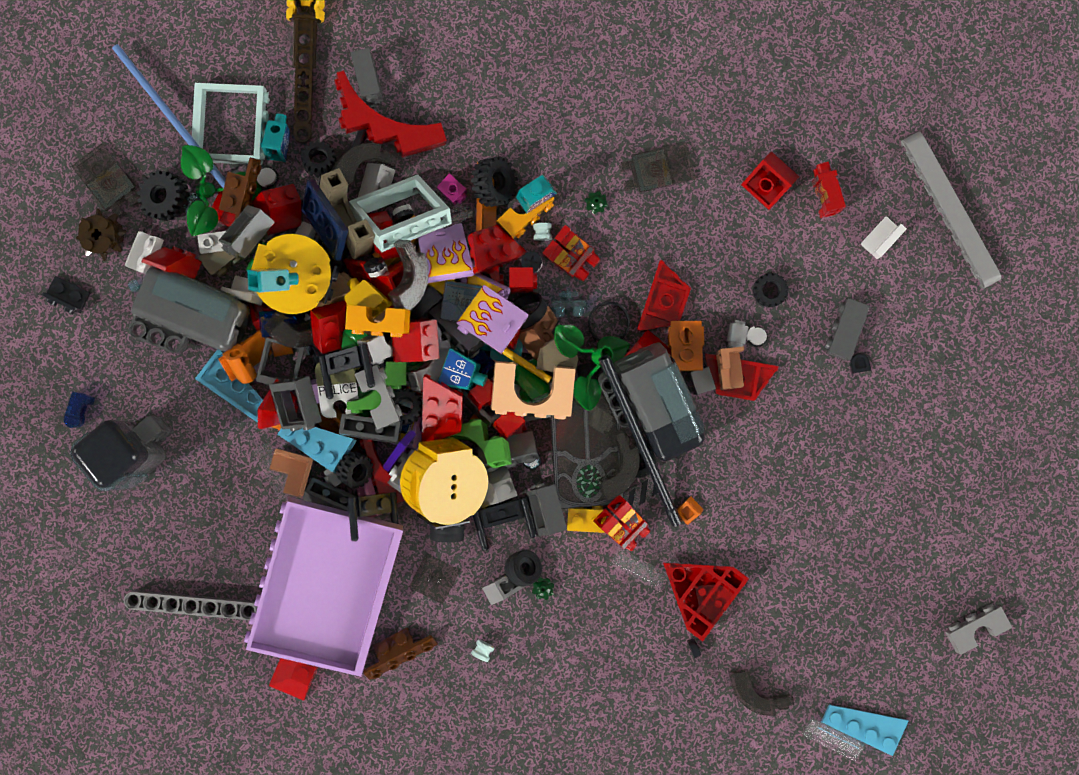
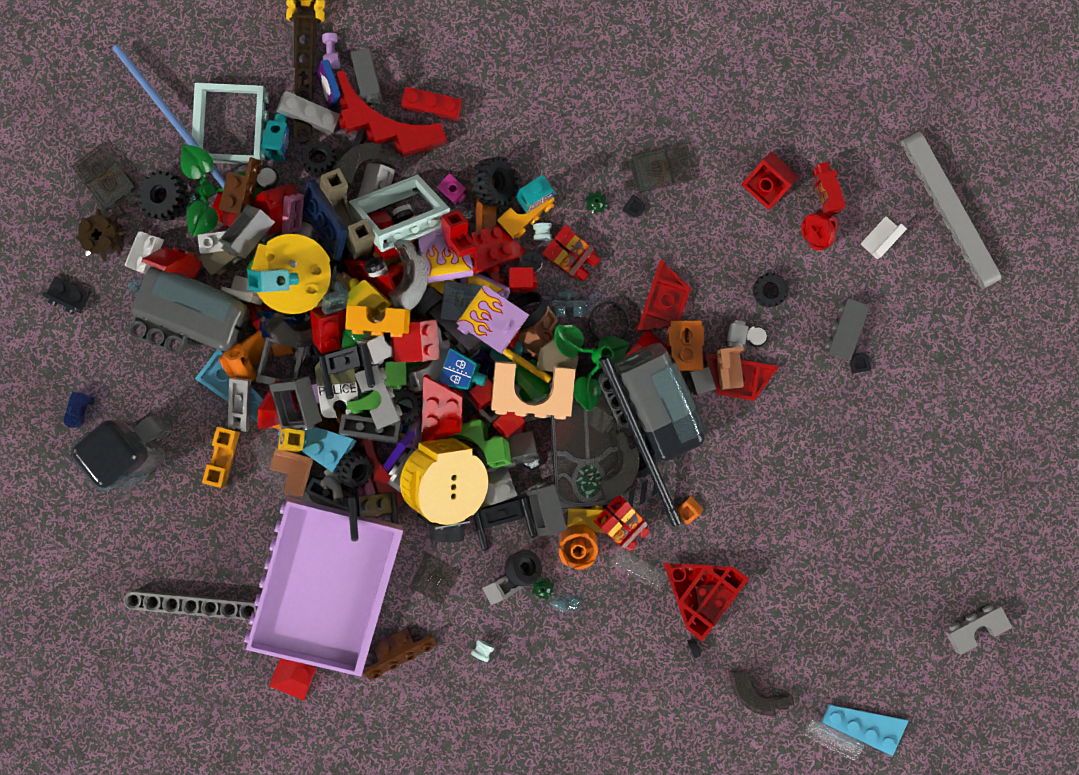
(218, 469): none -> light orange arch
(239, 403): none -> light grey plate
(289, 214): none -> bright pink tile
(291, 440): none -> yellow brick
(305, 110): none -> light grey arch
(328, 84): none -> tile
(329, 482): none -> light grey arm
(332, 56): none -> lavender leg
(335, 301): none -> clear light blue bracket
(438, 104): none -> red arch
(456, 234): none -> red brick
(565, 607): none -> clear light blue arm
(575, 556): none -> orange brick
(634, 207): none -> black tile
(819, 230): none -> red tile

